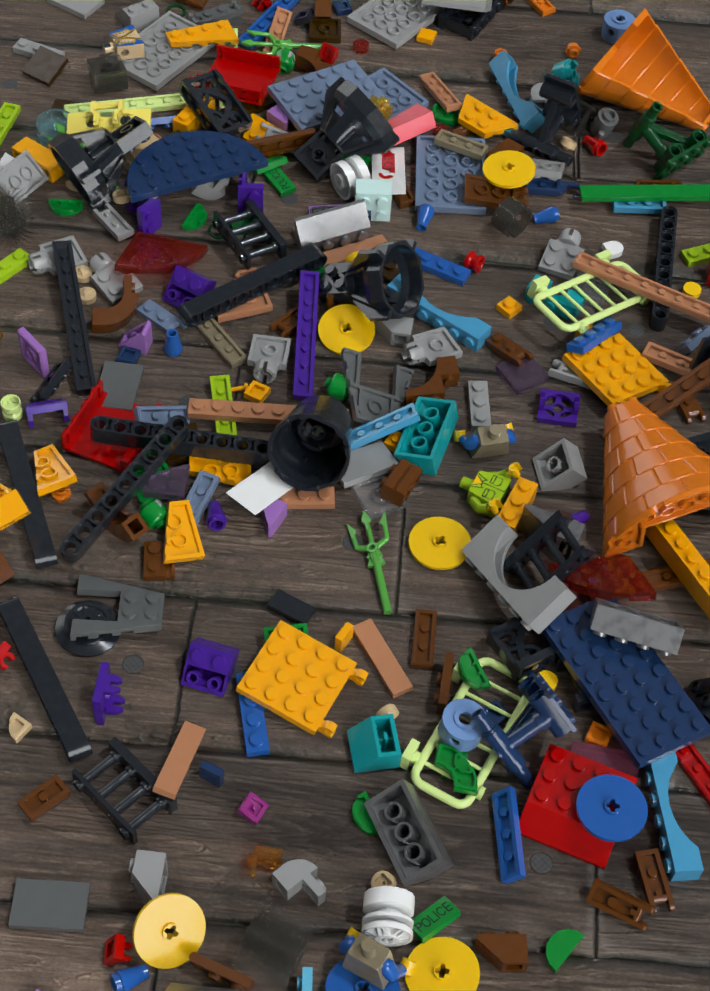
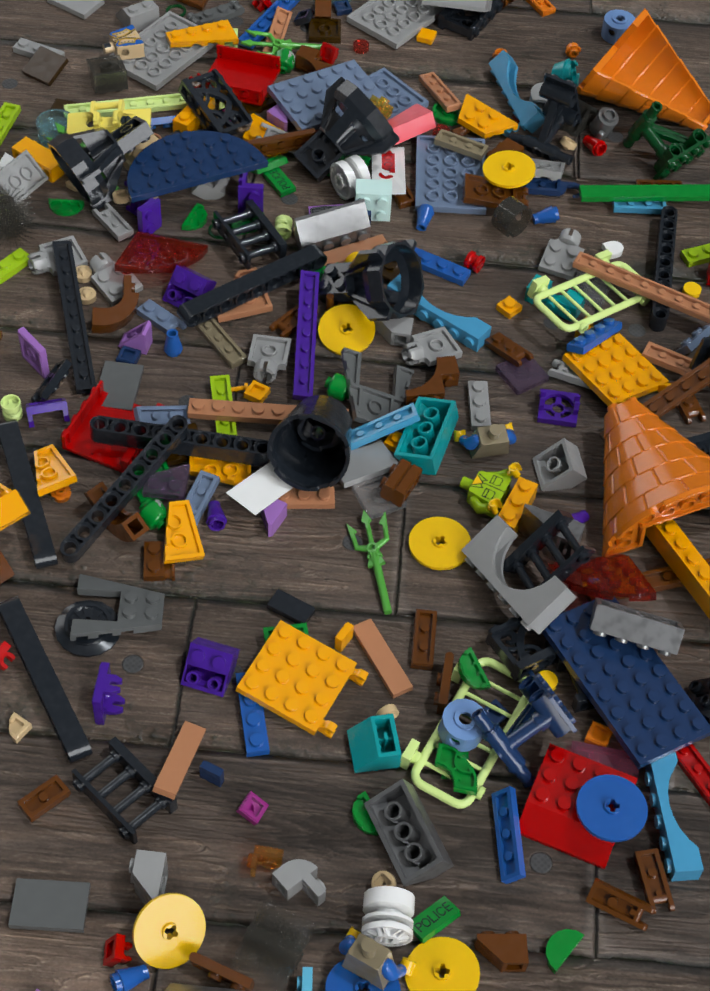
(283, 225): none -> yellowish green wheel

